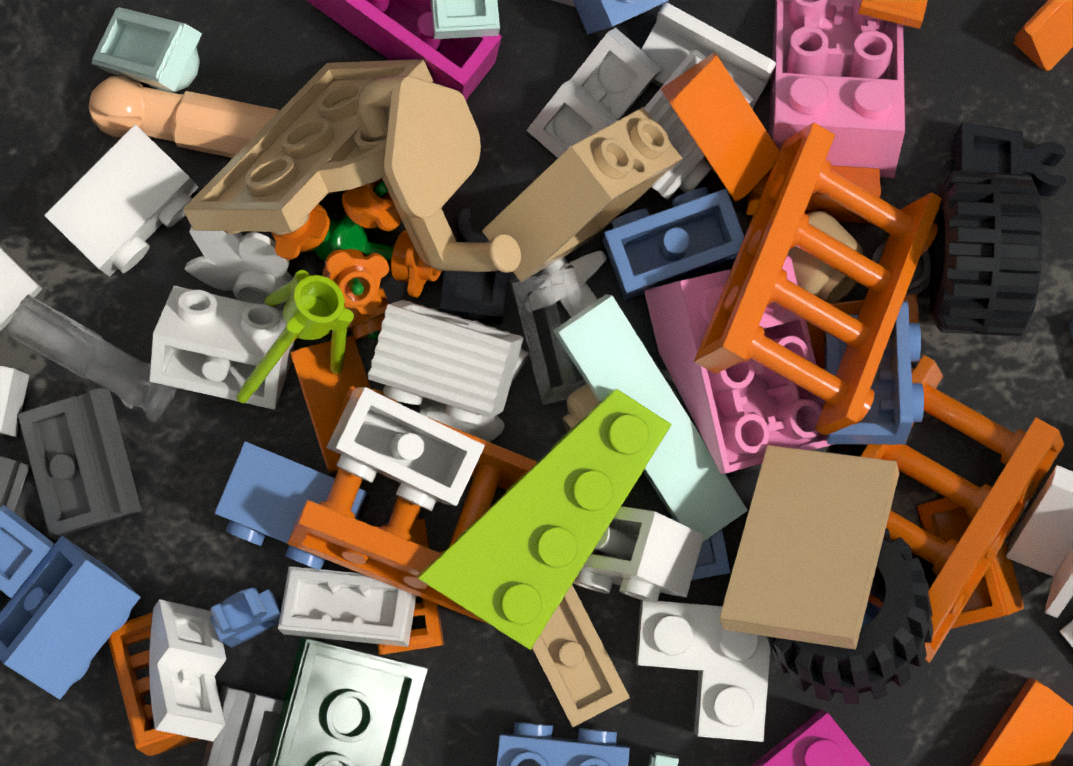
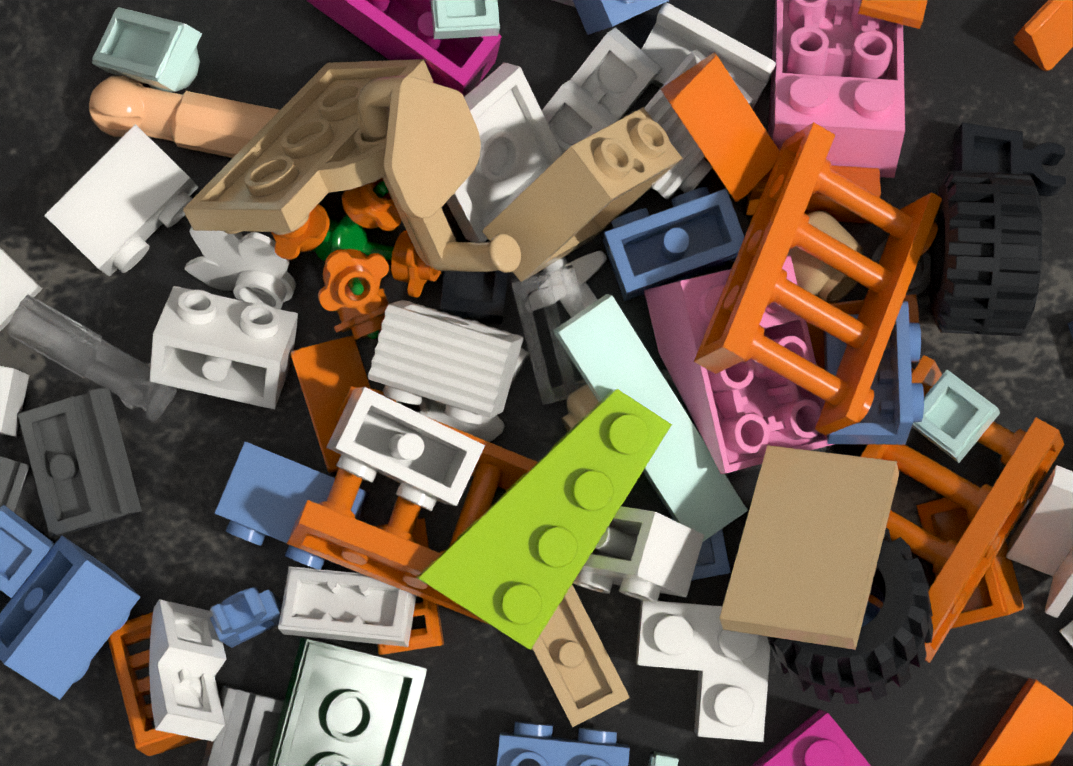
(310, 312): lime plant -> none
(513, 149): none -> white tile
(955, 416): none -> light aqua tile

